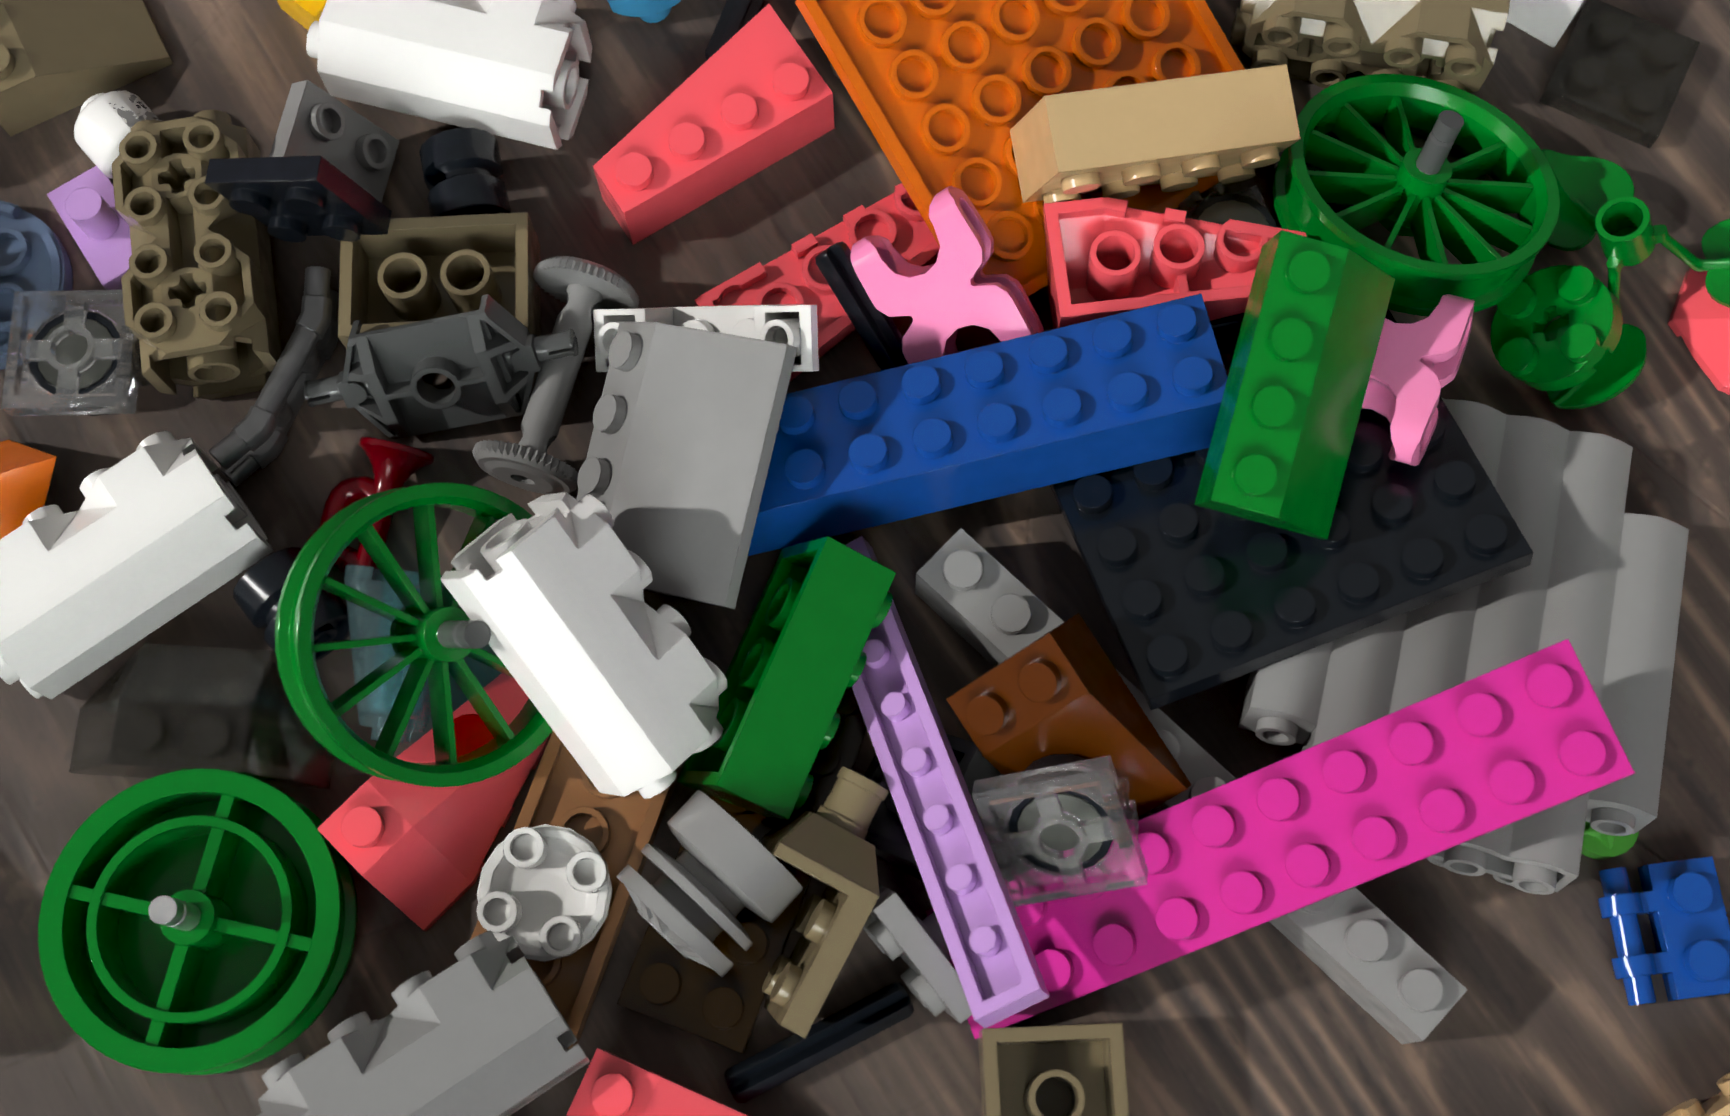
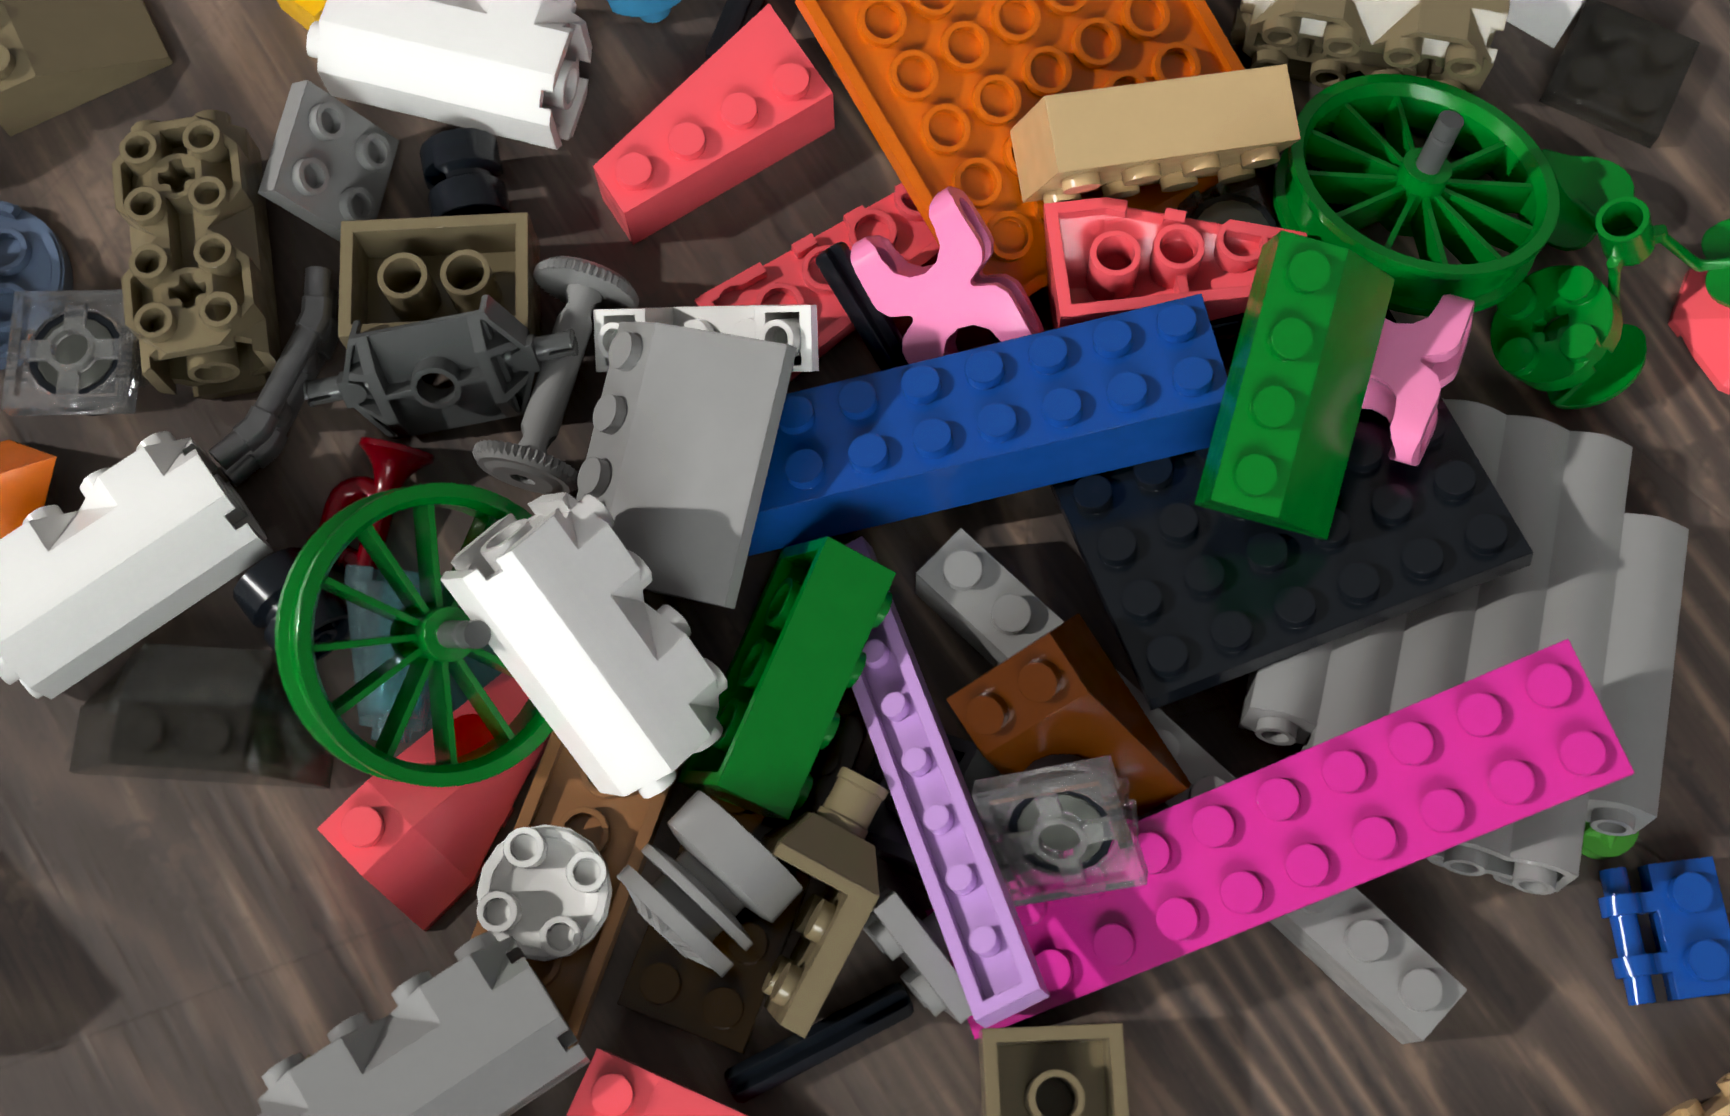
(98, 229): lavender tile -> none
(105, 123): white head -> none
(196, 923): green wheel -> none
(298, 197): black plate -> none

